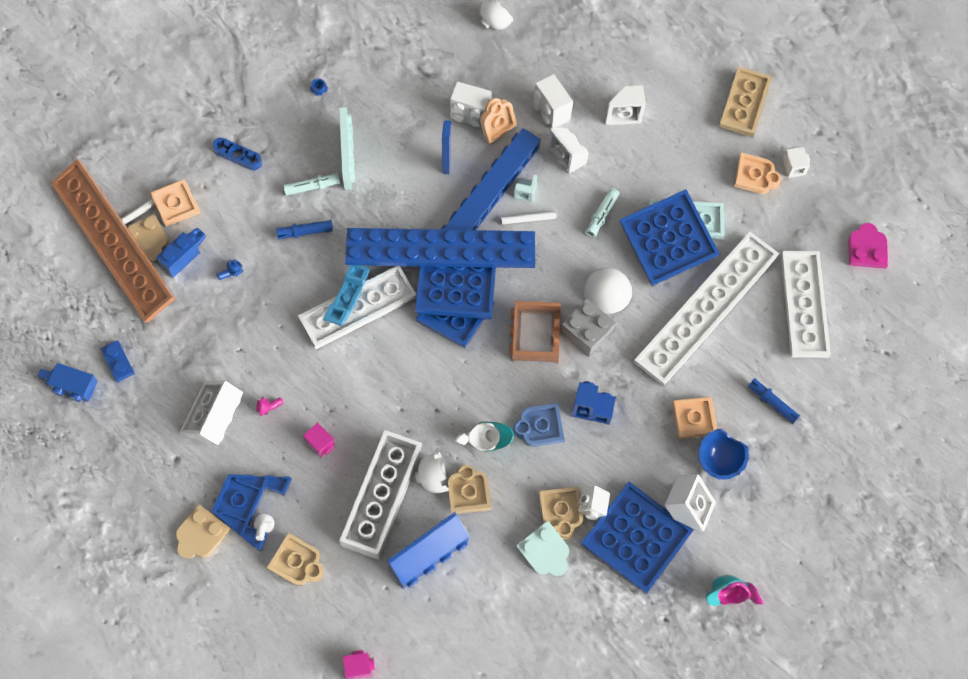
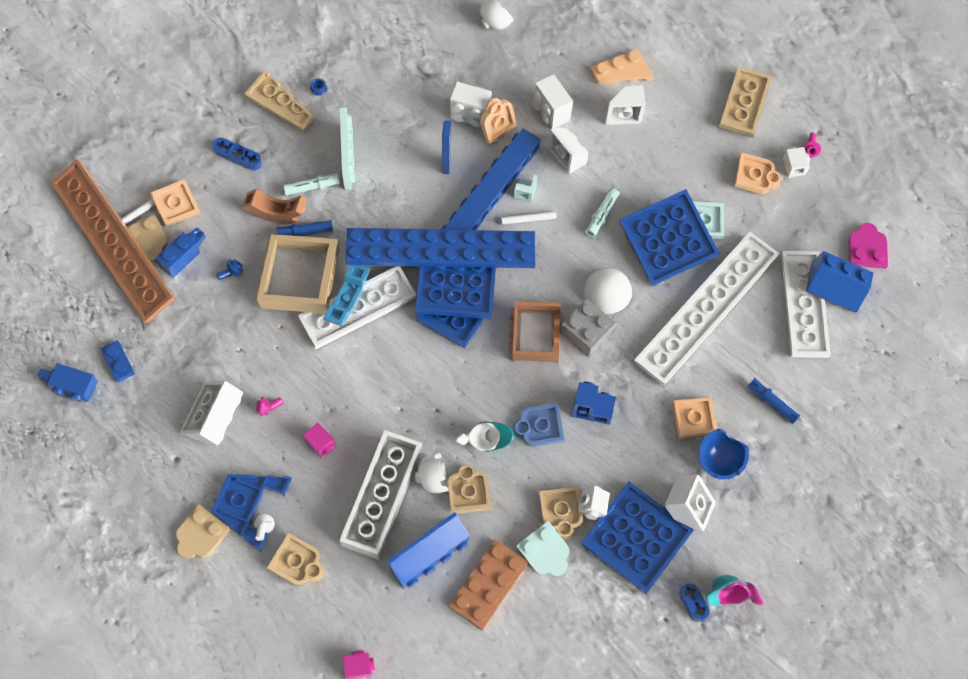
(274, 209): none -> nougat arch
(275, 99): none -> tan wing
(298, 303): none -> tan window
(488, 584): none -> nougat plate
(623, 67): none -> light nougat wing
(698, 600): none -> blue beam
(812, 147): none -> dark pink plate
(839, 281): none -> blue slope

